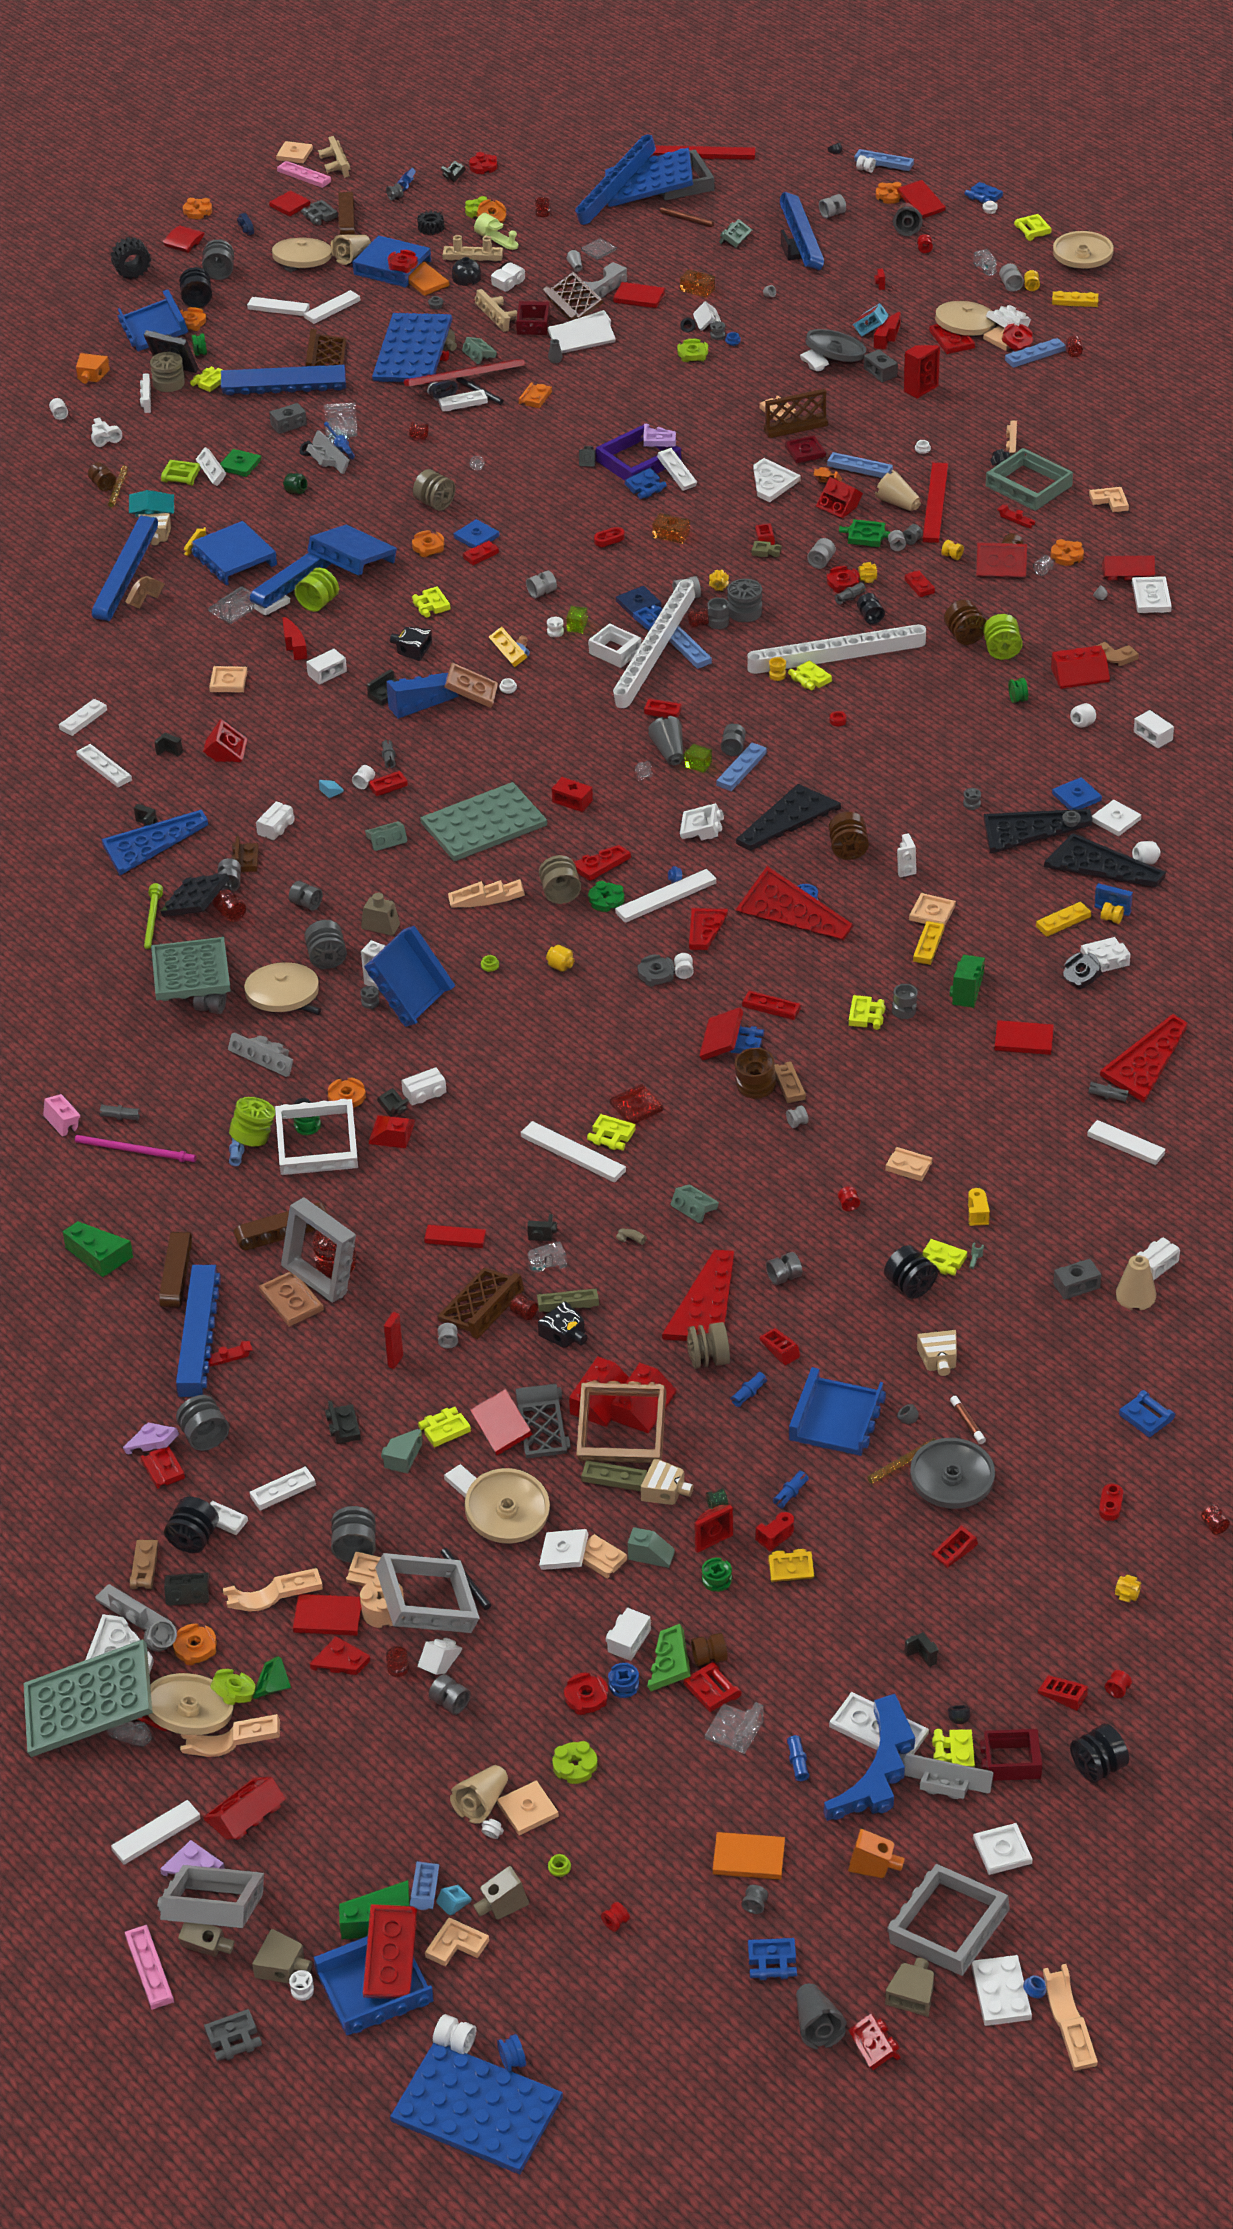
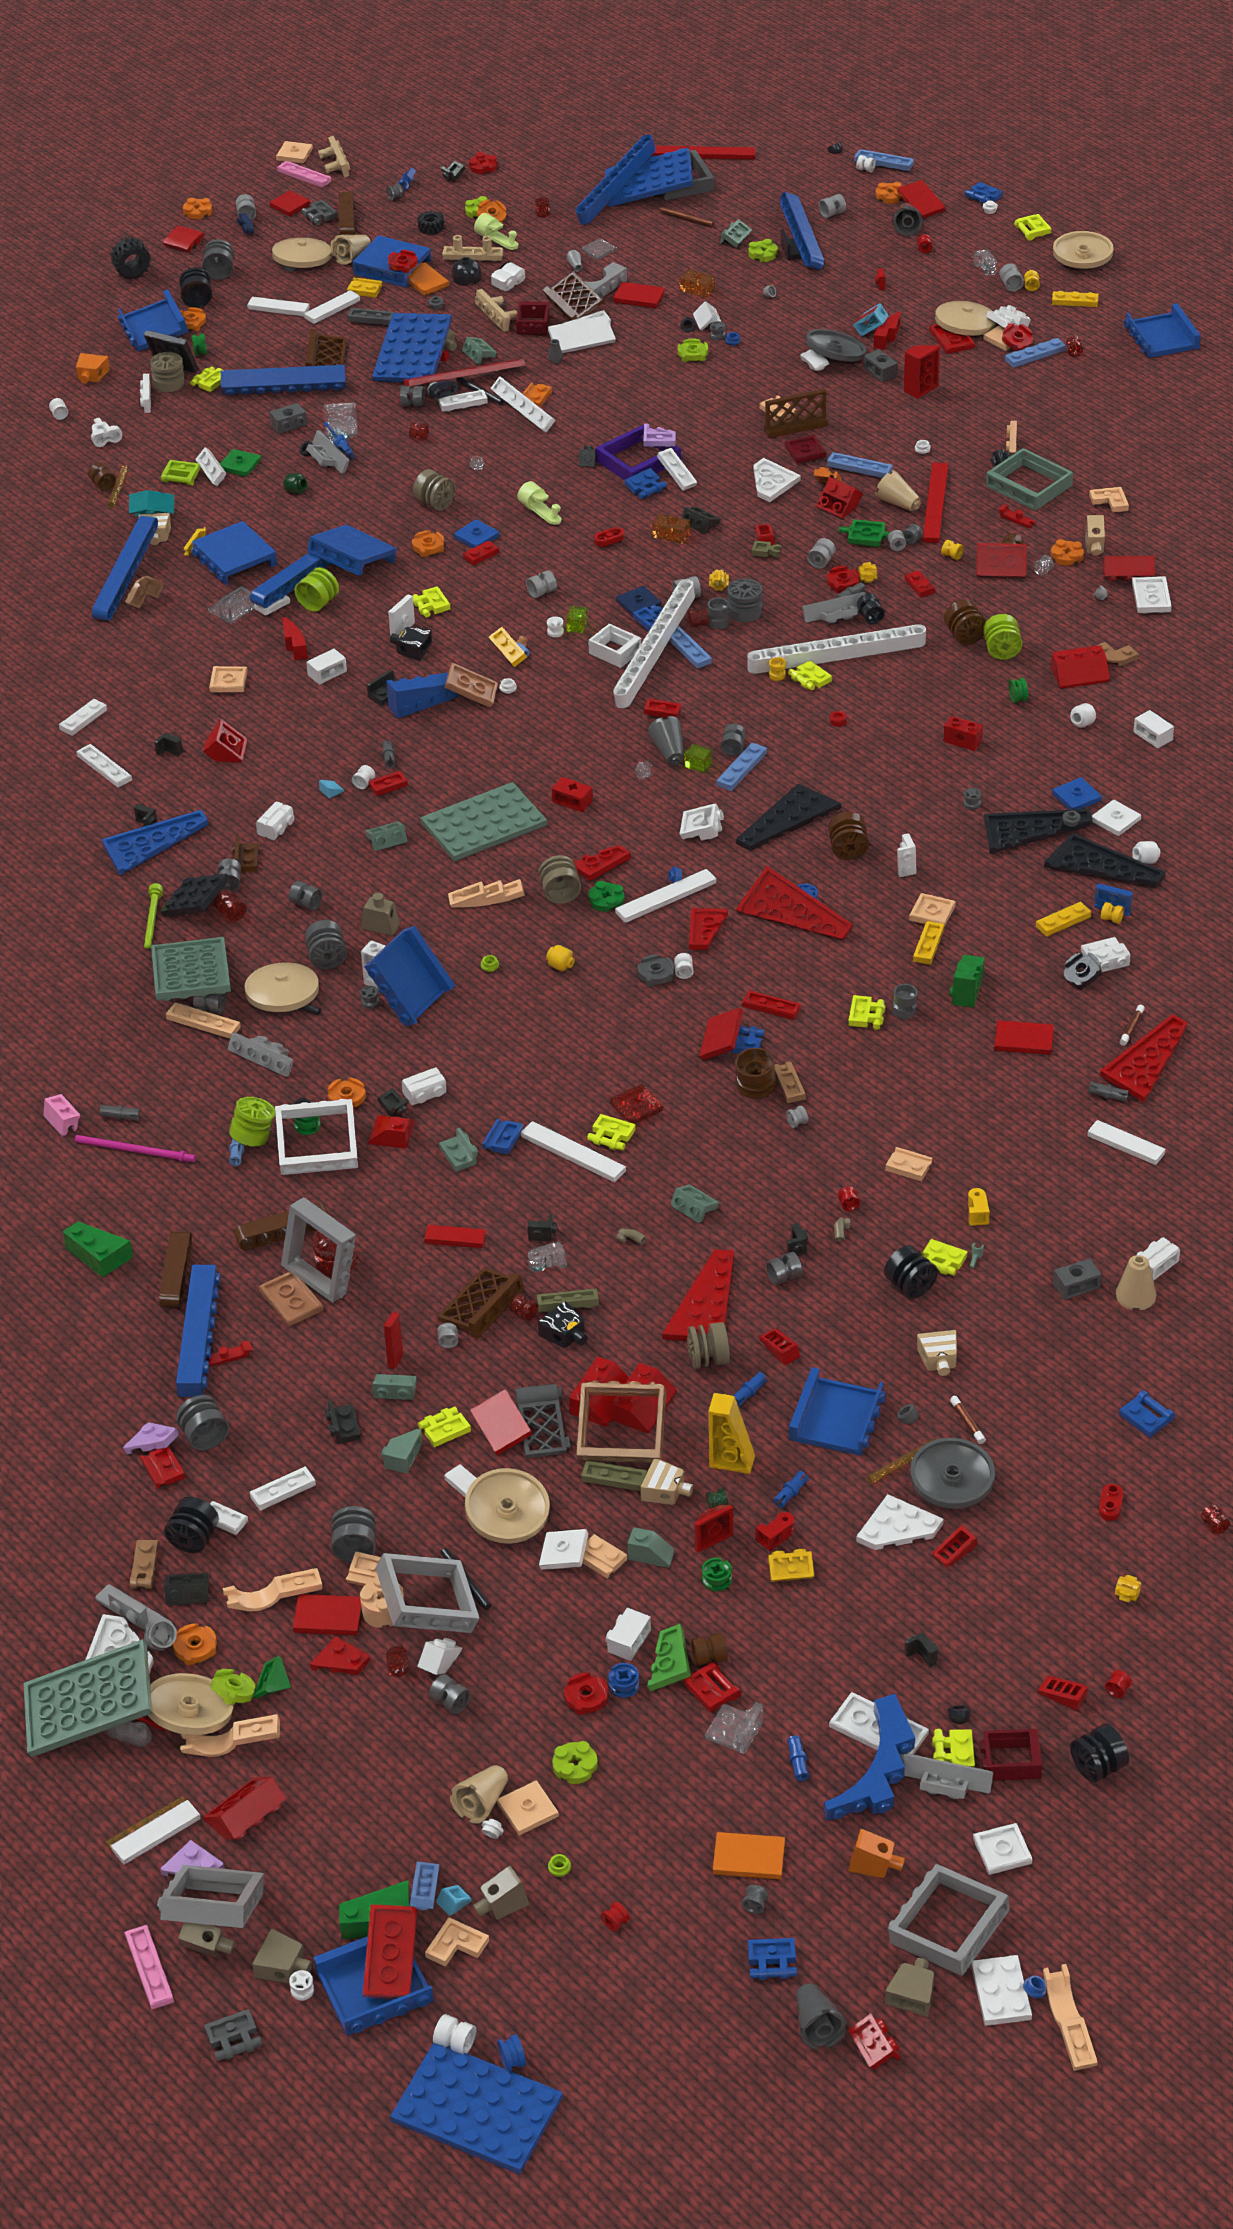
(138, 1825): none -> clear yellow bar
(202, 1020): none -> light nougat plate
(246, 204): none -> light grey wheel
(365, 287): none -> yellow plate
(369, 316): none -> dark grey plate
(394, 1386): none -> sand green bracket
(401, 615): none -> white plate
(417, 396): none -> dark grey wheel
(459, 1151): none -> sand green bracket
(502, 1136): none -> blue plate
(522, 404): none -> white tile
(533, 497): none -> yellowish green piece
(700, 519): none -> pearl dark grey bracket
(728, 1436): none -> yellow wedge
(763, 250): none -> lime plate
(799, 1240): none -> pearl dark grey bracket
(832, 609): none -> light grey bracket
(839, 1227): none -> dark tan arm
(898, 1524): none -> white plate
(963, 733): none -> red brick
(1093, 541): none -> tan torso
(1132, 1024): none -> copper bar
(1164, 333): none -> blue panel

